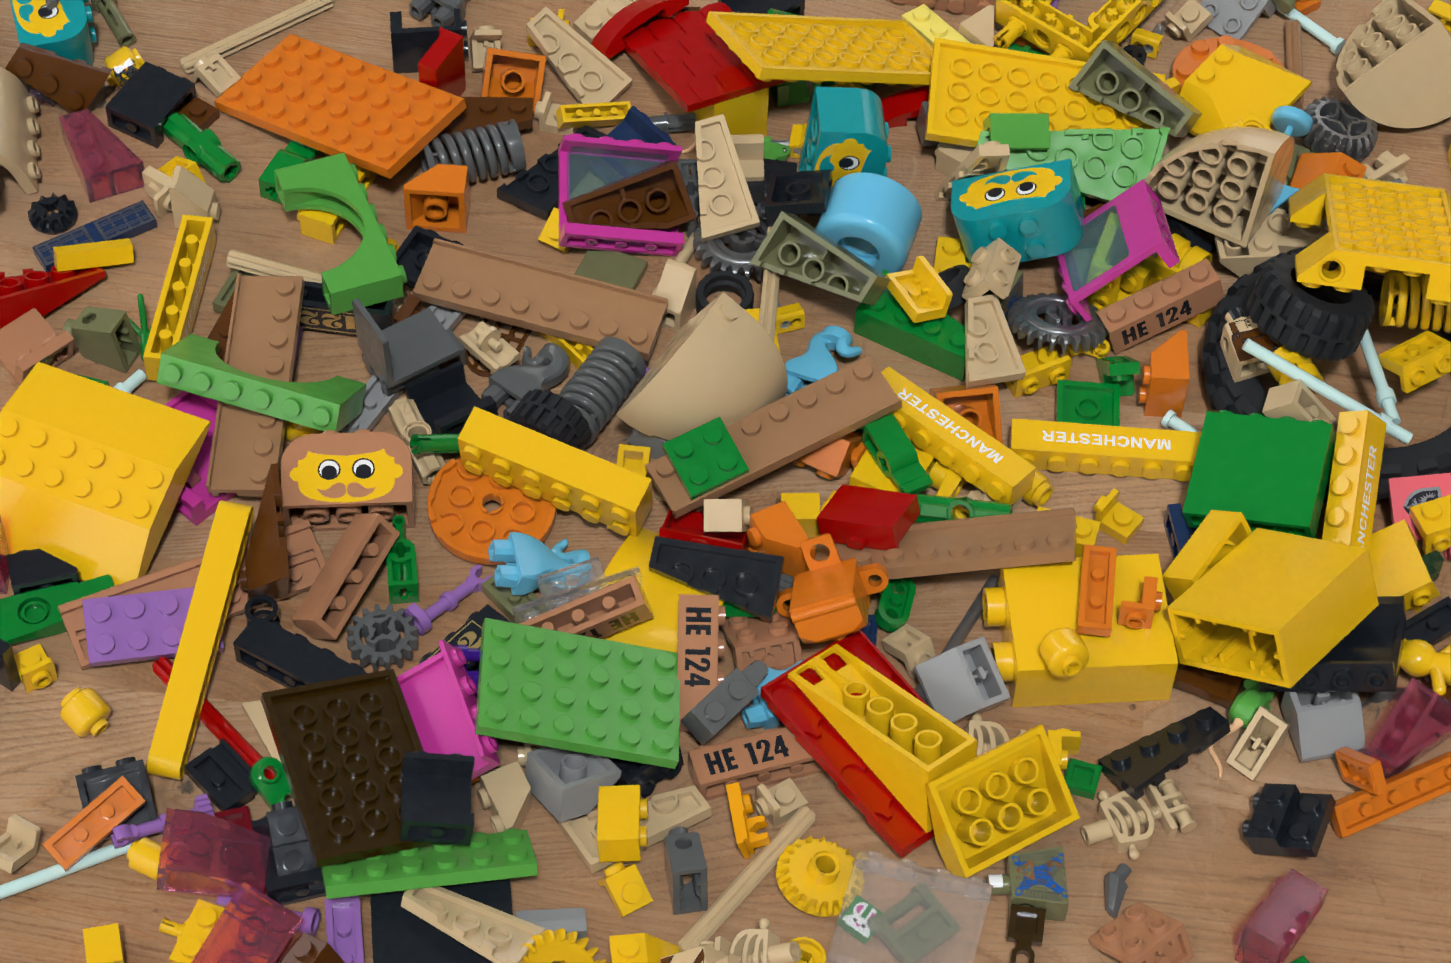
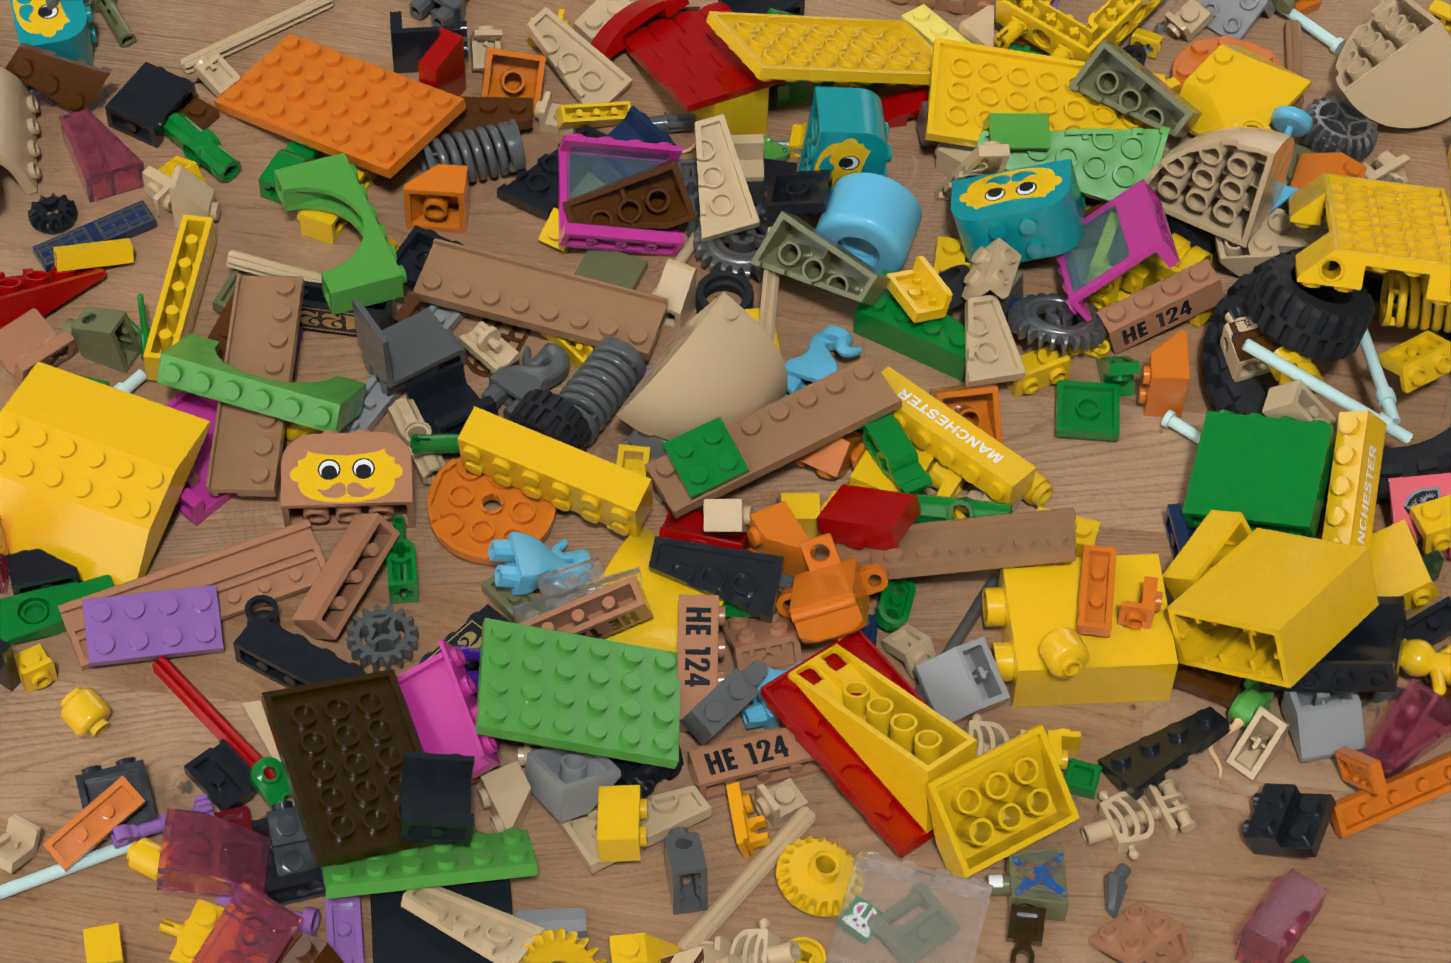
(124, 65): yellow head -> none
(200, 640): yellow beam -> none
(267, 555): reddish brown wedge -> none
(447, 601): medium lavender piece -> none
(625, 888): yellow bracket -> none
(789, 318): yellow piece -> none
(1105, 449): yellow brick -> none
(1116, 518): yellow bracket -> none

